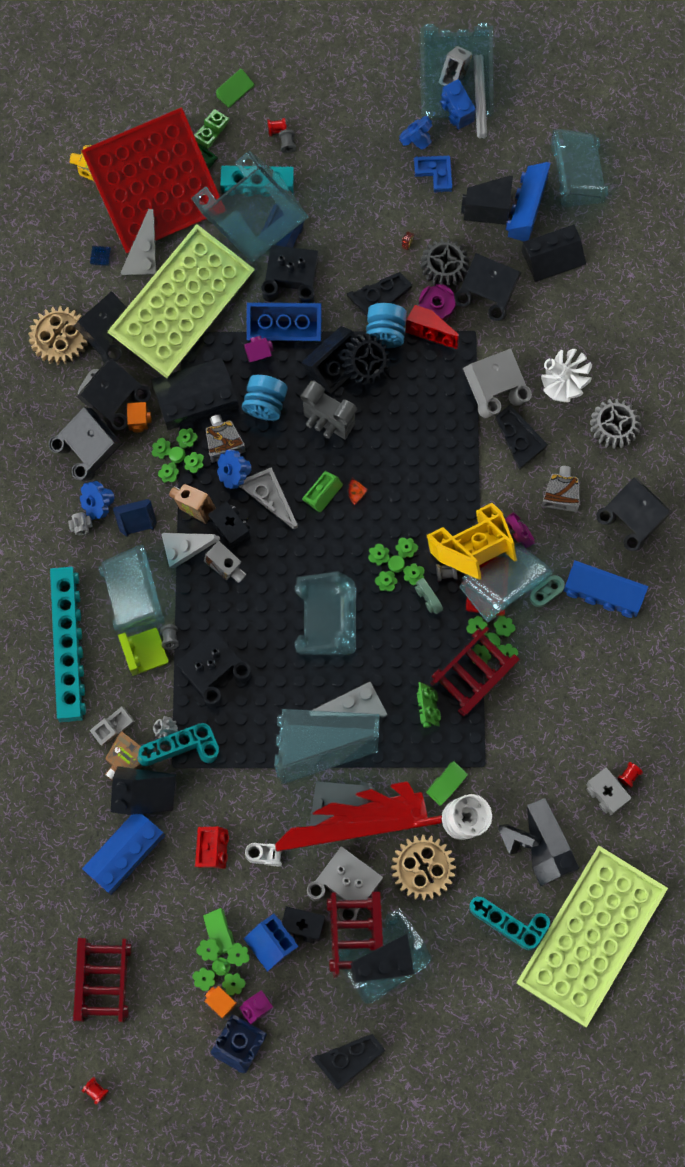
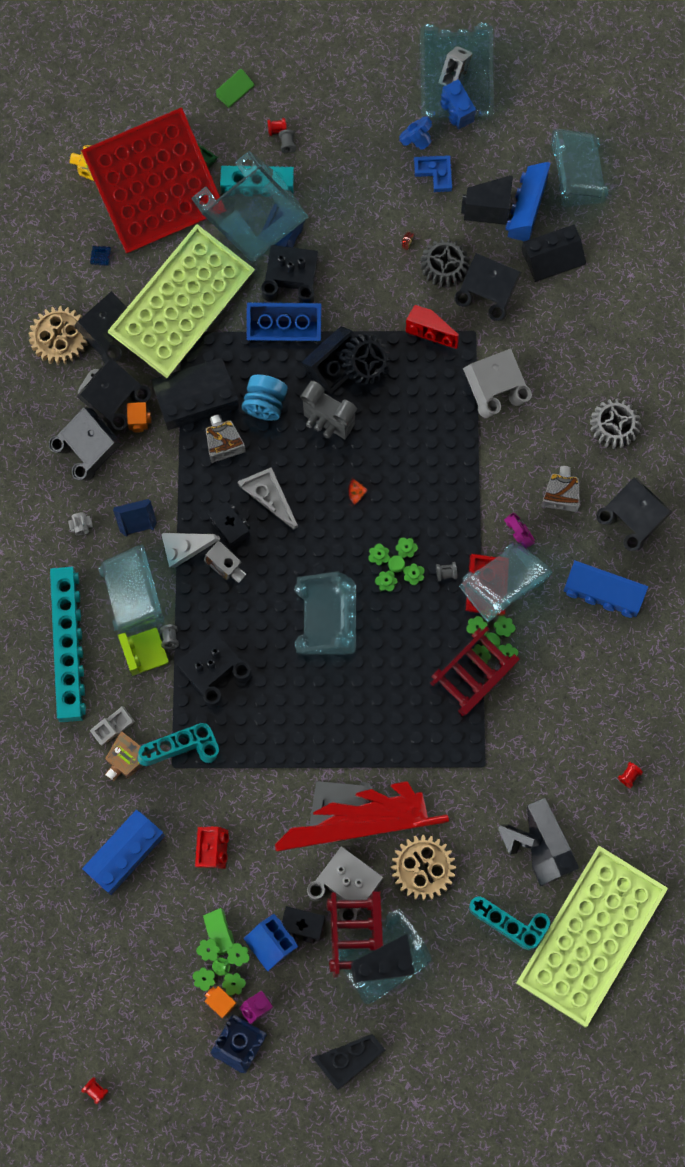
(84, 990): dark red fence -> none
(96, 499): blue plant -> none
(142, 255): light grey wing -> none
(142, 791): black slope -> none
(164, 727): light grey gear -> none
(177, 455): bright green plant -> none
(193, 502): medium nougat torso -> none
(211, 129): bright green slope -> none
(233, 469): blue plant -> none
(258, 348): magenta brick -> none
(265, 856): white piece -> none
(322, 491): bright green slope -> none
(322, 740): clear light blue windscreen -> none
(356, 701): light grey wing -> none
(384, 291): black wing -> none
(387, 323): dark azure wheel -> none
(427, 698): bright green hinge -> none
(432, 604): sand green plate -> none
(438, 292): magenta plate -> none
(446, 783): bright green slope -> none
(474, 544): yellow wedge -> none
(476, 813): white wheel -> none
(480, 96): light grey axle -> none
(519, 436): black wing -> none
(546, 591): sand green plate -> none
(562, 379): white piece -> none
(618, 795): light grey brick -> none

